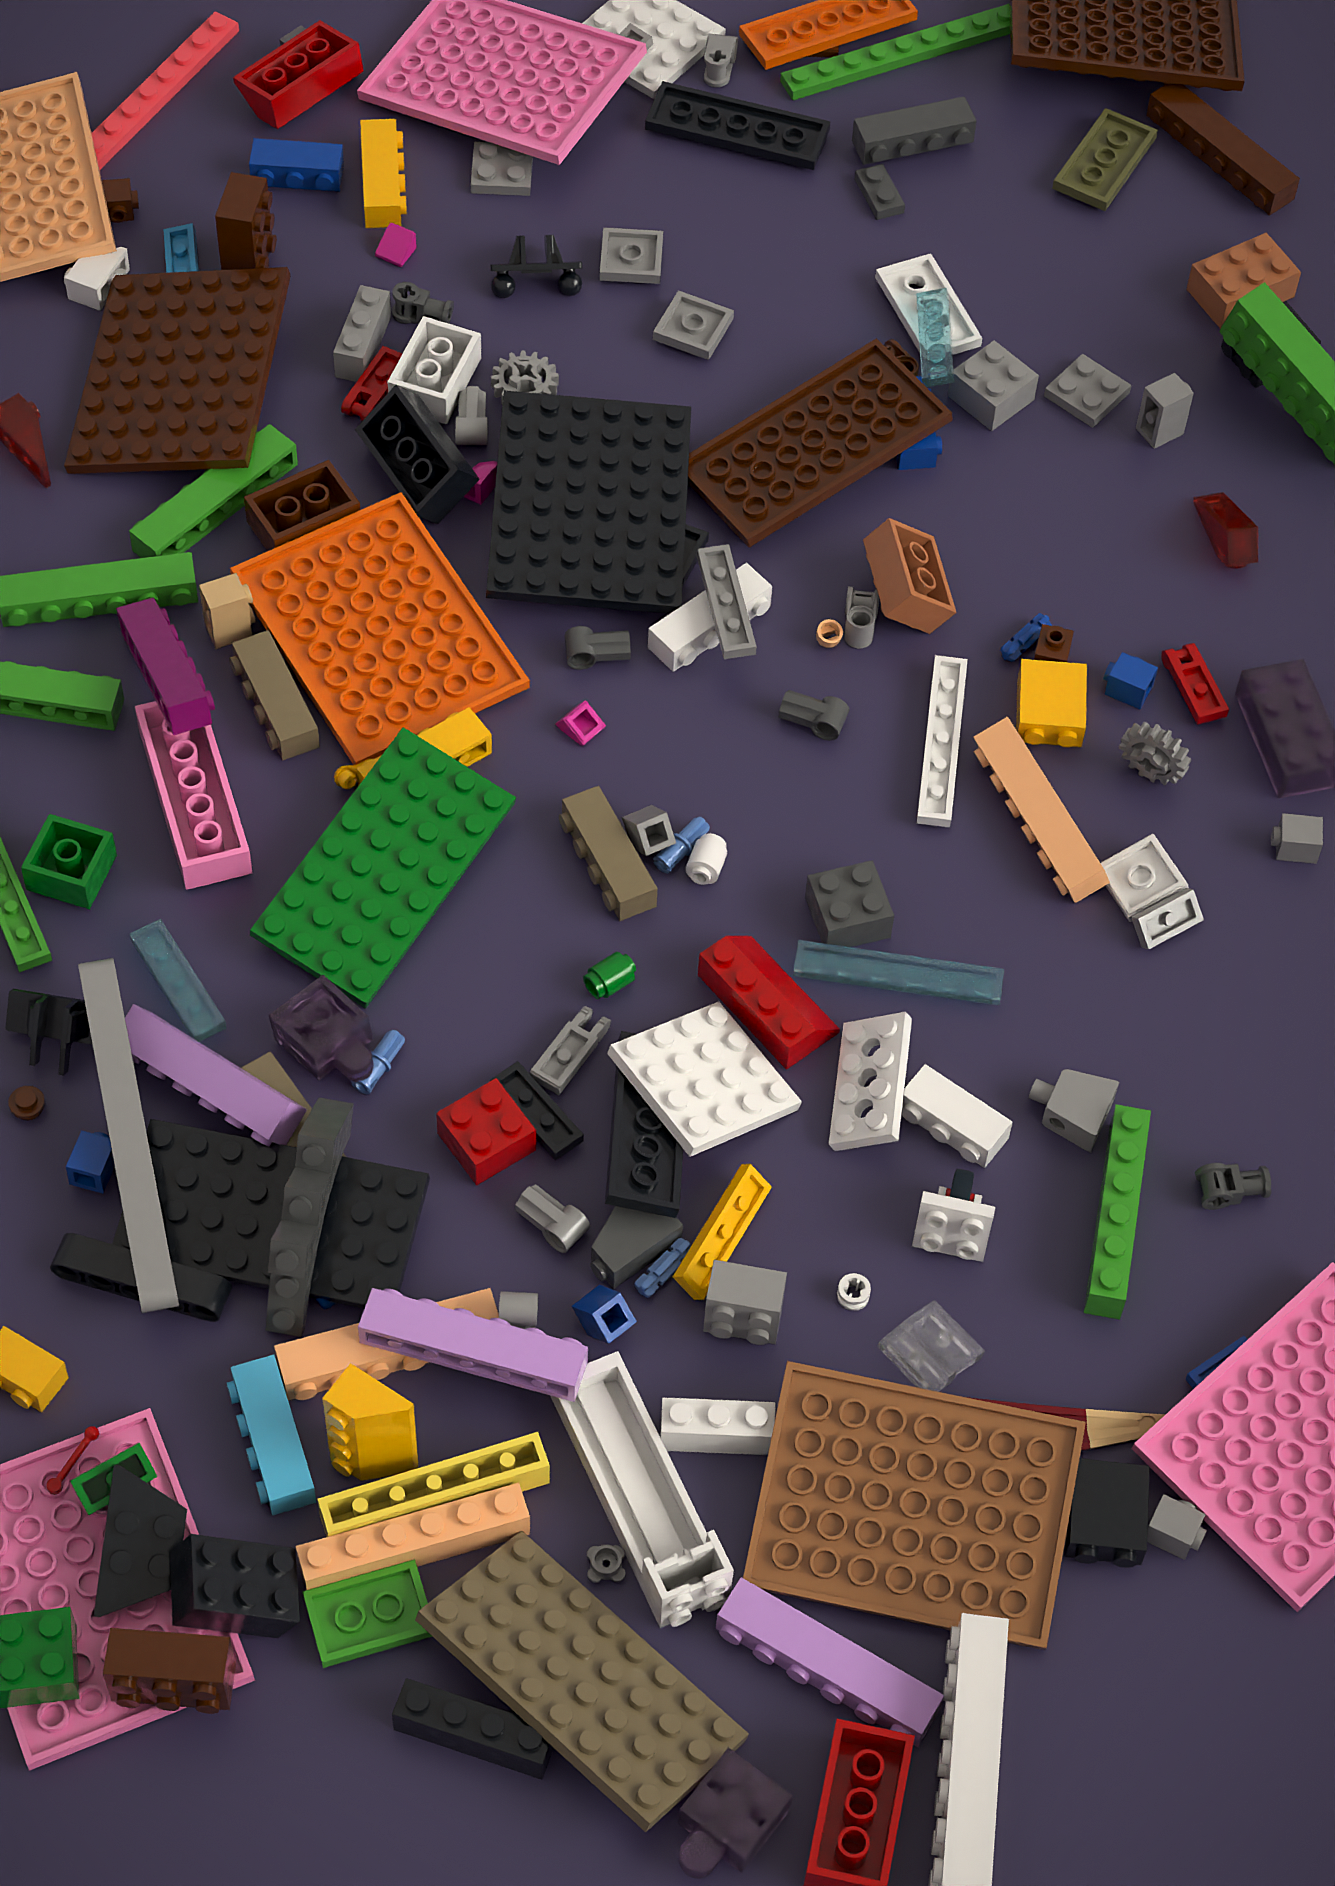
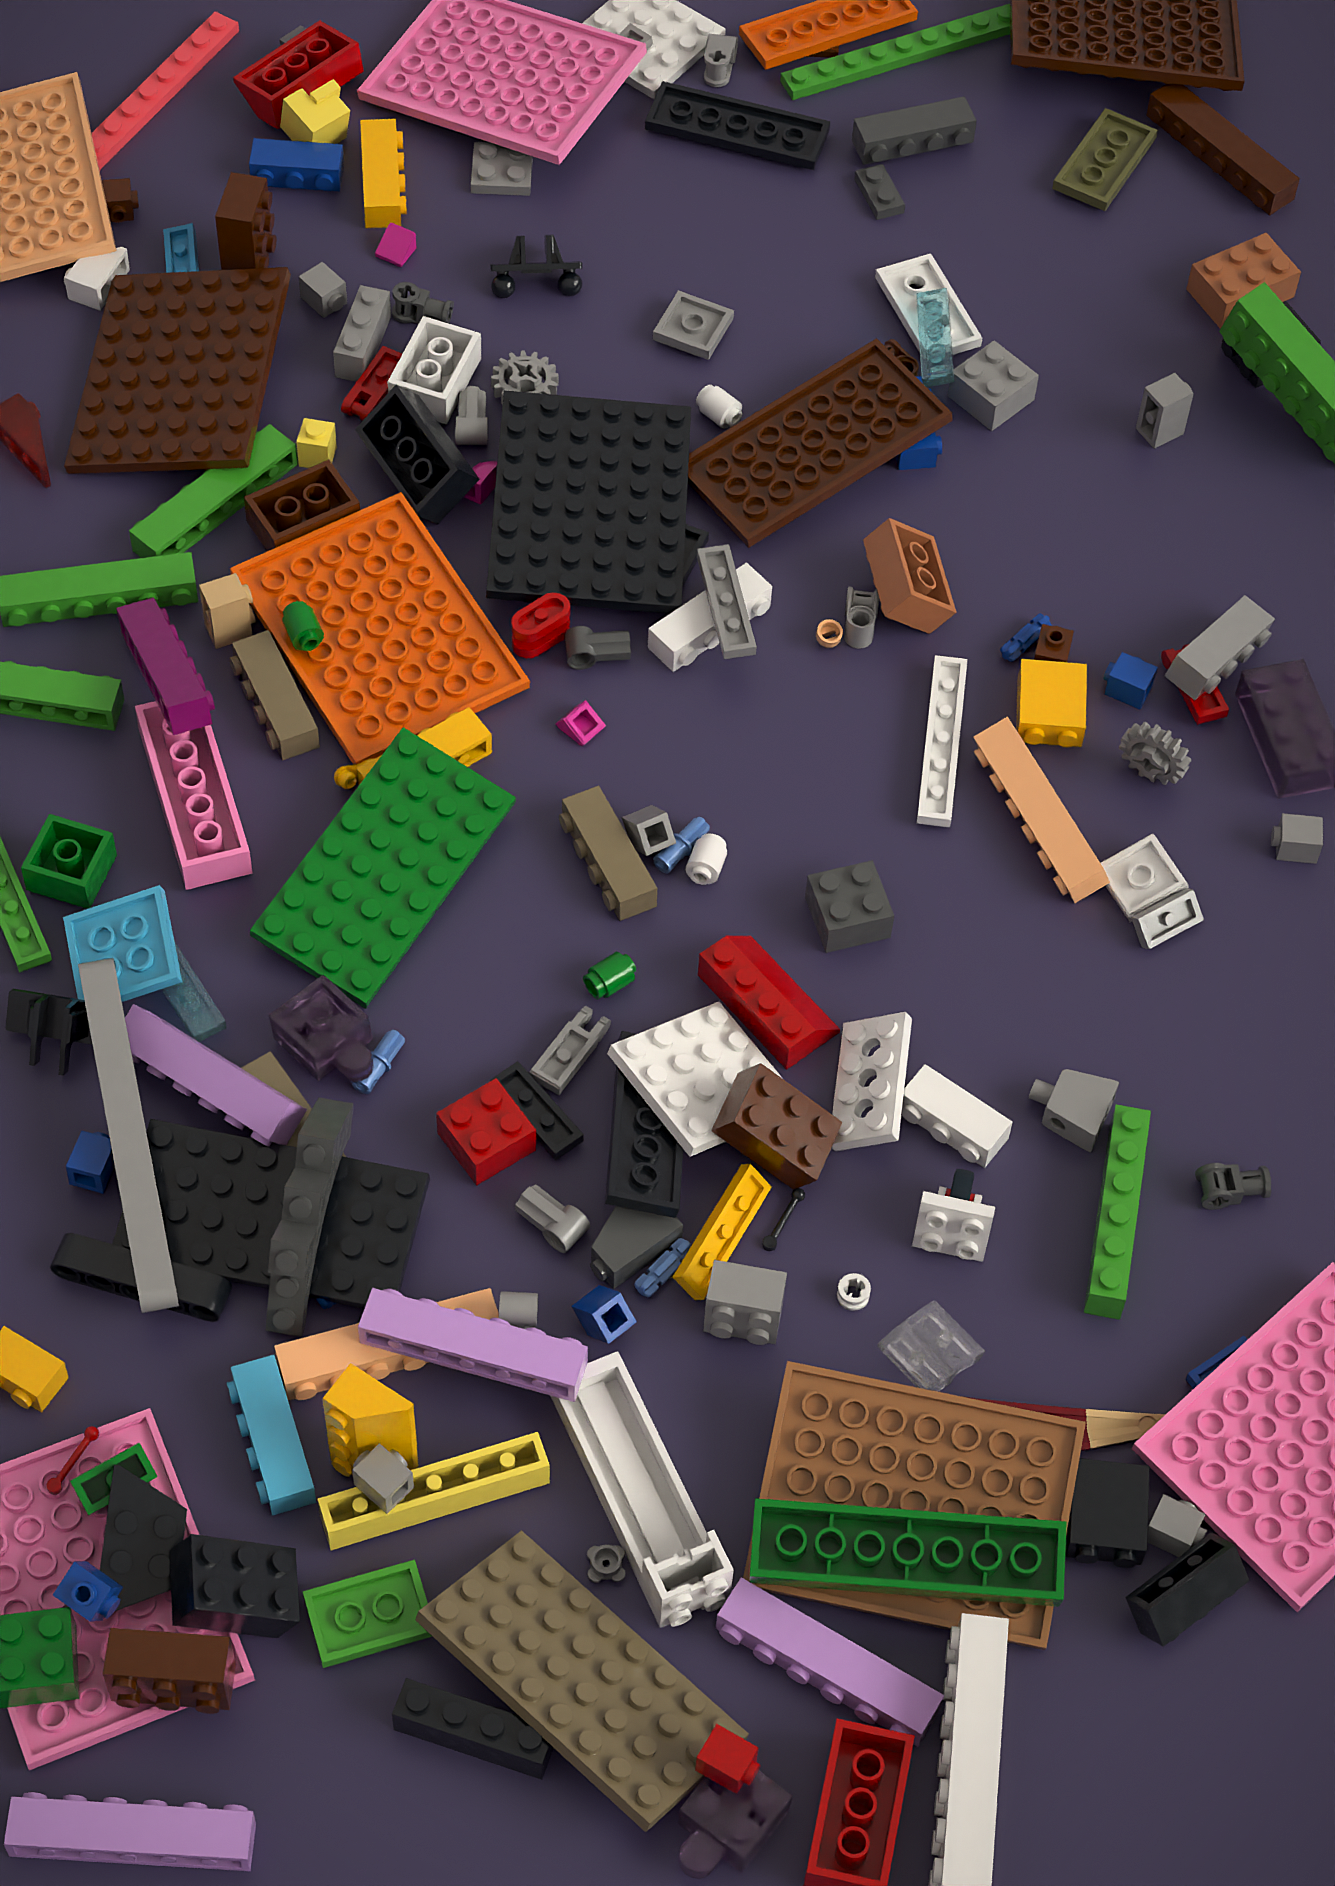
(26, 1102): reddish brown plate -> none
(89, 1591): none -> blue brick
(130, 1832): none -> lavender brick
(134, 934): none -> medium azure plate
(302, 626): none -> green brick
(316, 117): none -> light yellow plate
(316, 442): none -> light yellow brick
(323, 289): none -> light grey brick
(383, 1477): none -> light grey brick
(421, 1536): light nougat brick -> none
(540, 625): none -> red brick
(631, 255): light grey plate -> none
(717, 1426): white brick -> none
(719, 406): none -> white brick
(728, 1759): none -> red brick
(770, 1241): none -> black hinge
(777, 1126): none -> reddish brown brick
(822, 716): dark grey piece -> none
(898, 972): clear light blue plate -> none
(908, 1552): none -> green brick
(1087, 390): light grey plate -> none
(1187, 1589): none -> black brick
(1220, 648): none -> light grey brick
(1228, 529): clear red slope -> none

